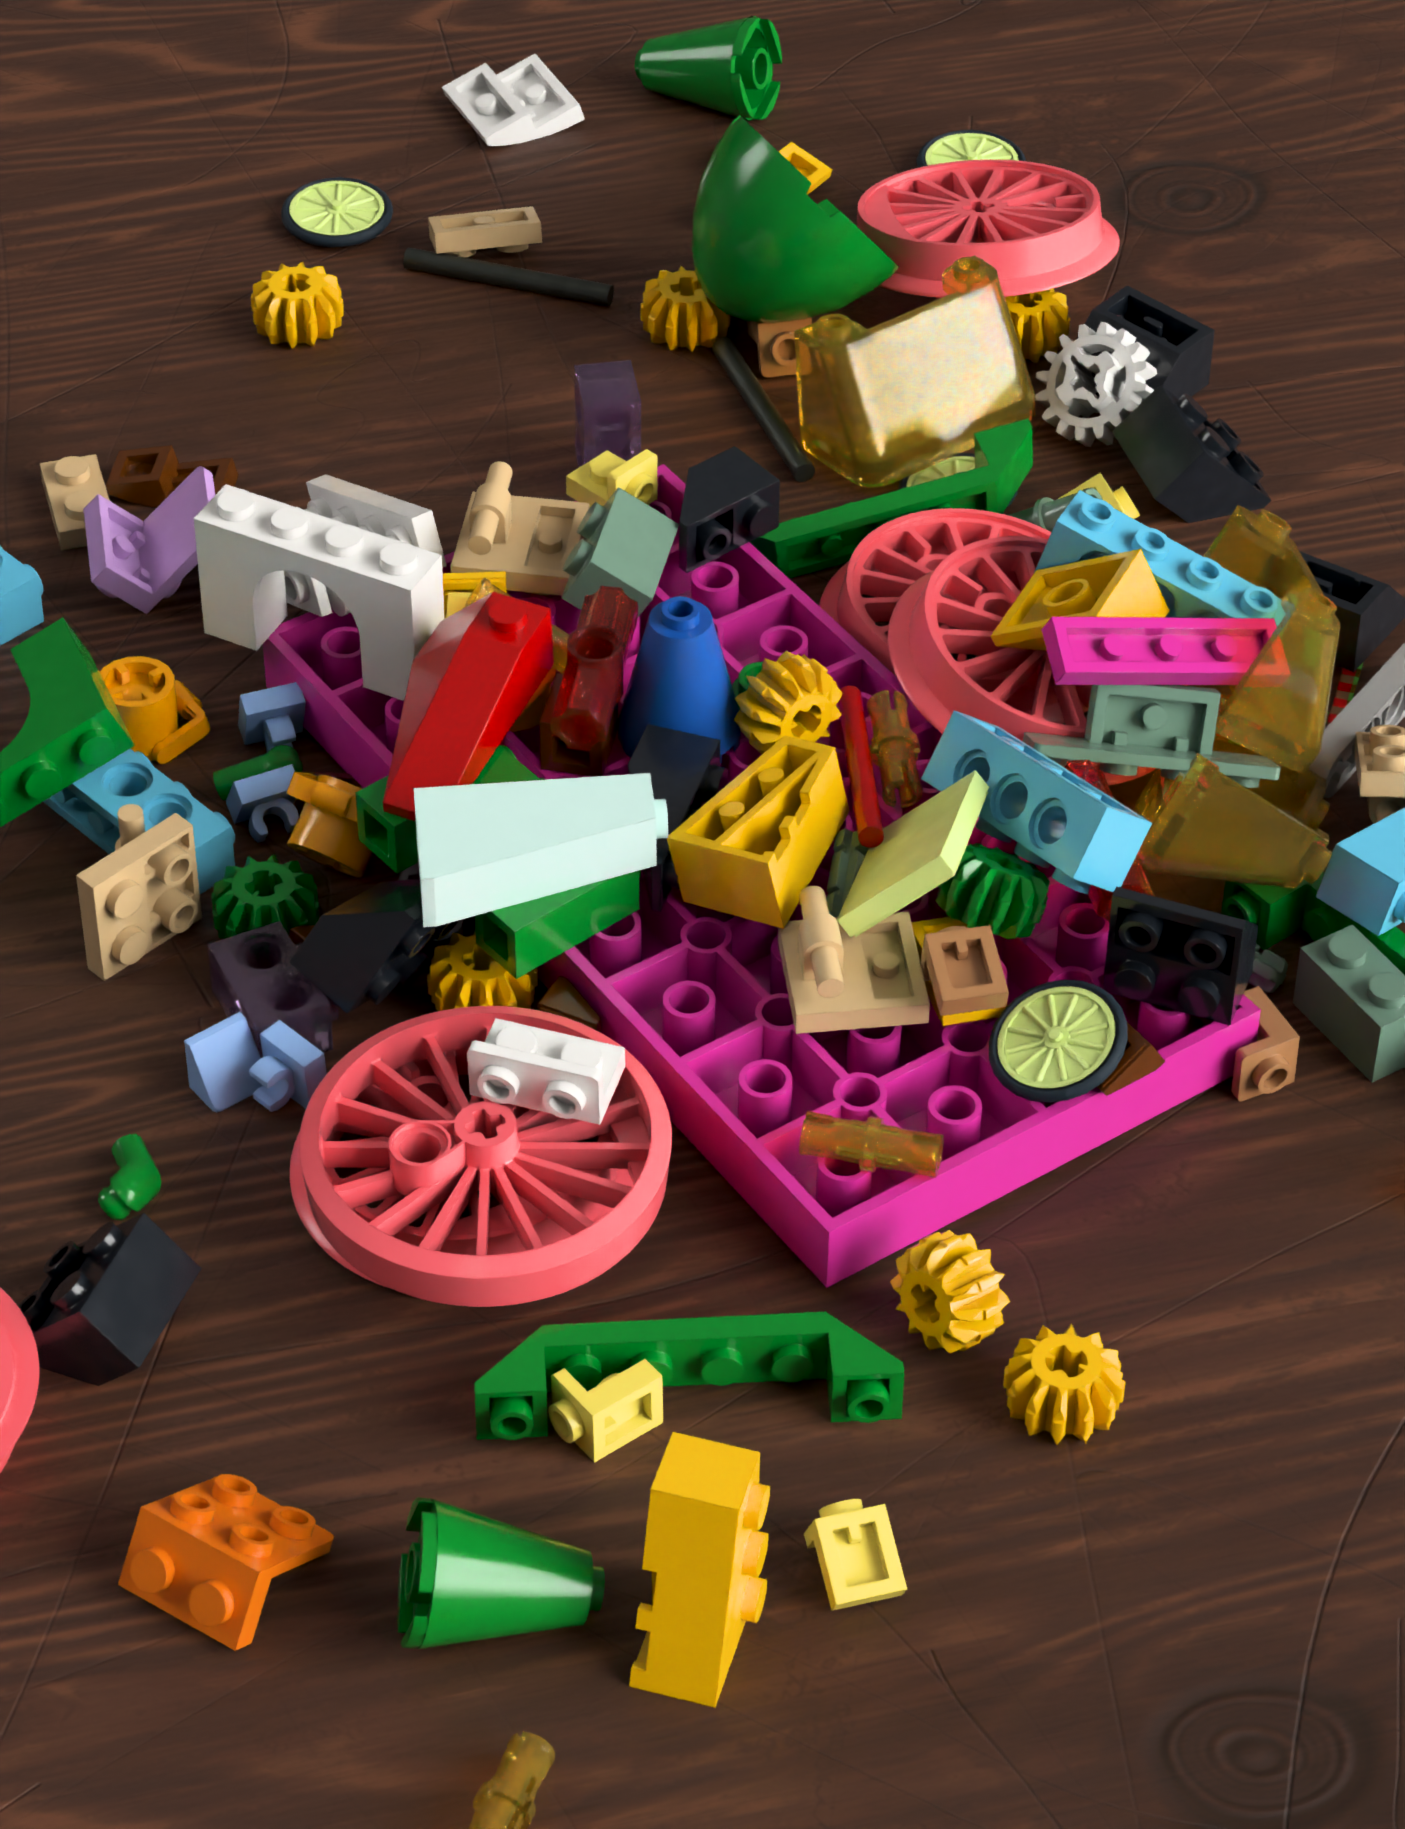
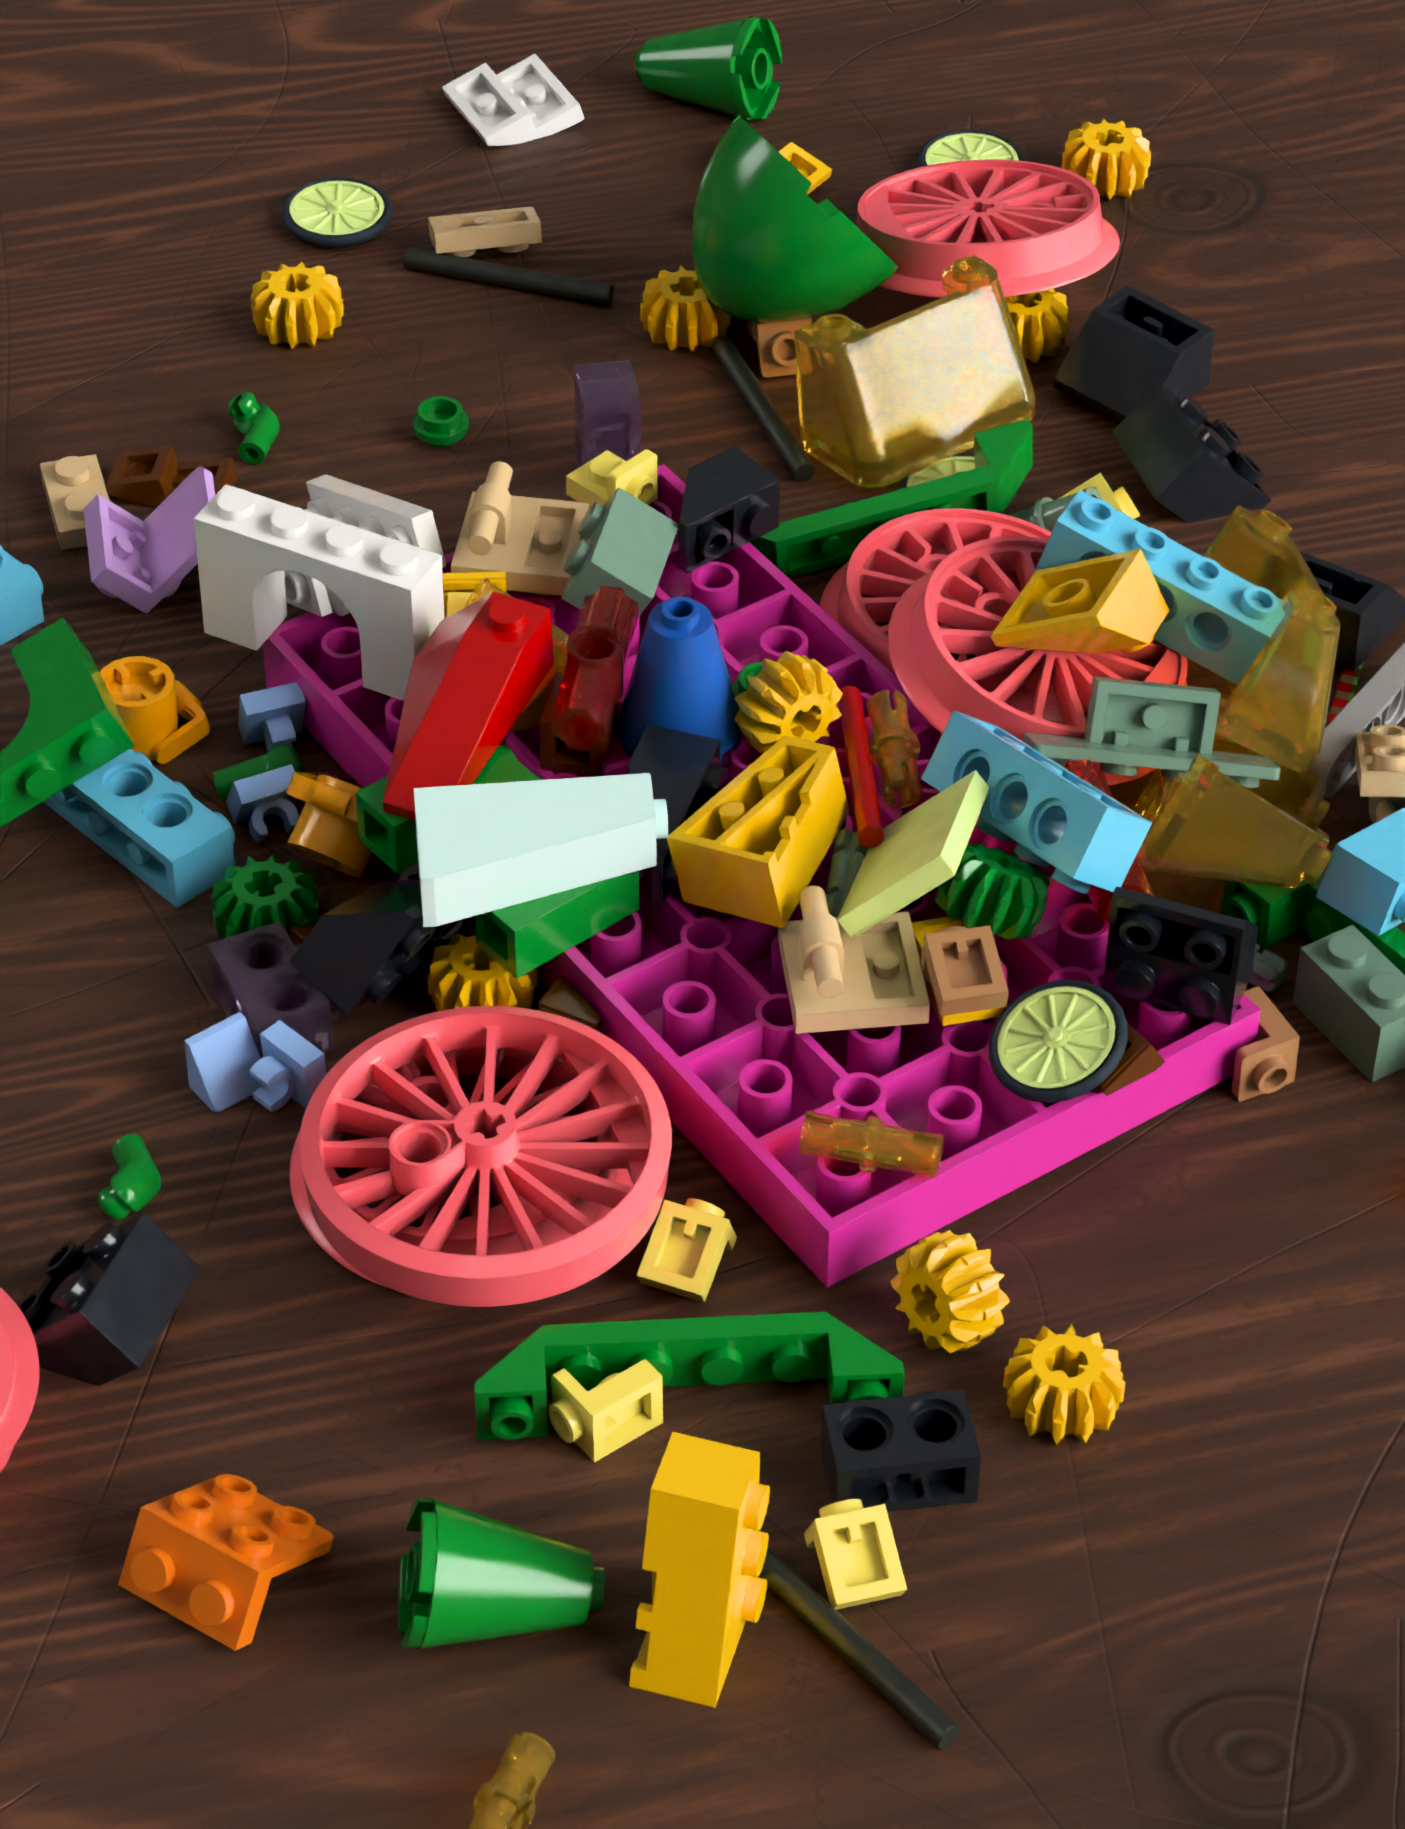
(139, 892): tan plate -> none
(256, 423): none -> green arm
(440, 421): none -> green plate
(545, 1071): white bracket -> none
(686, 1248): none -> light yellow bracket
(859, 1652): none -> pearl dark grey bar
(902, 1451): none -> black brick
(1073, 389): white gear -> none
(1109, 157): none -> yellow gear
(1153, 649): dark pink plate -> none

